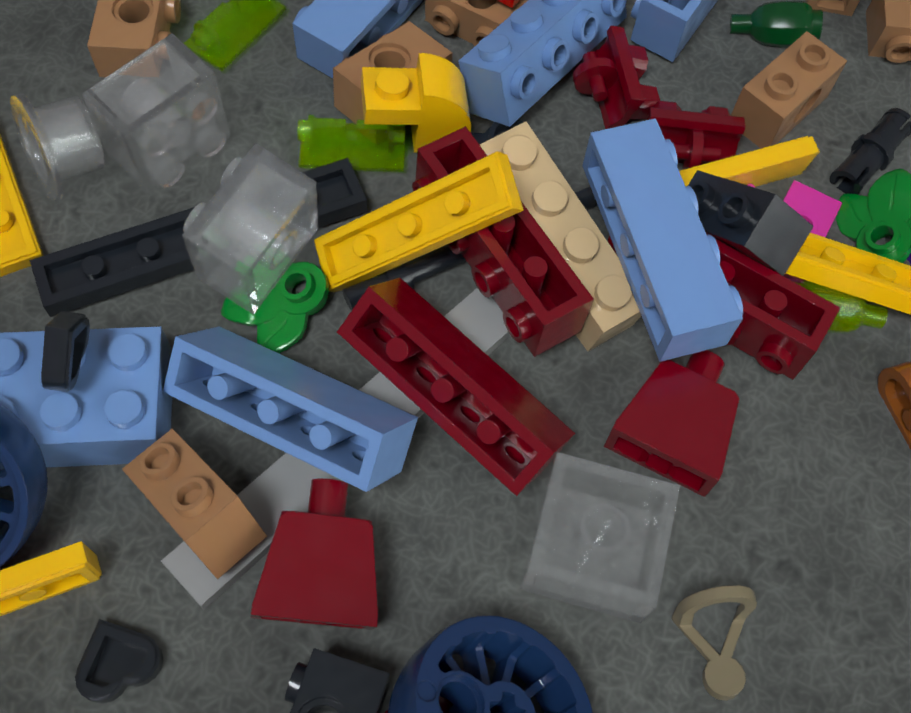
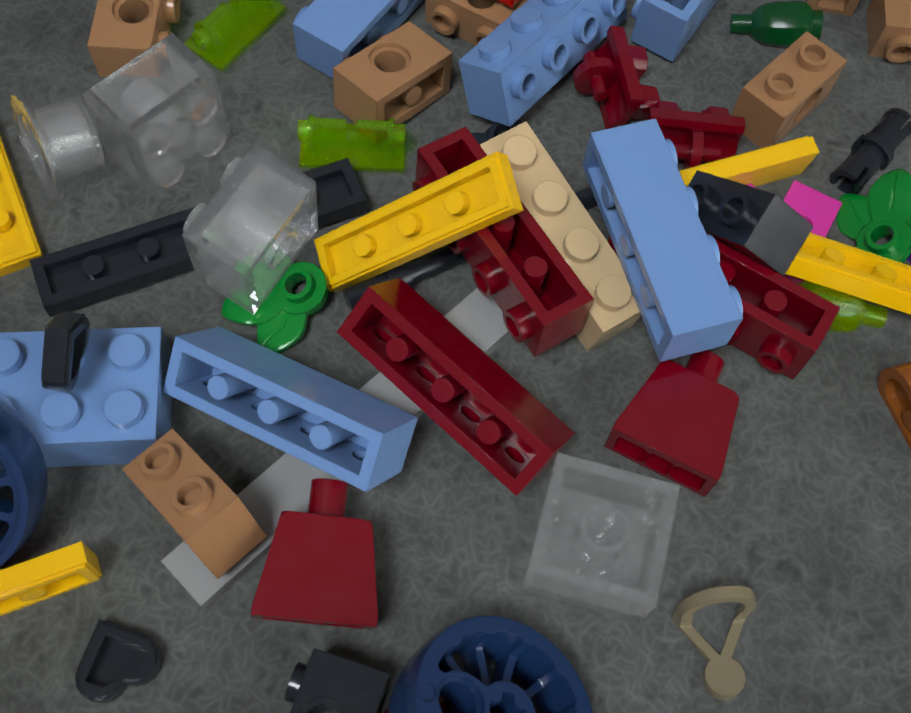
(425, 97): yellow brick -> none

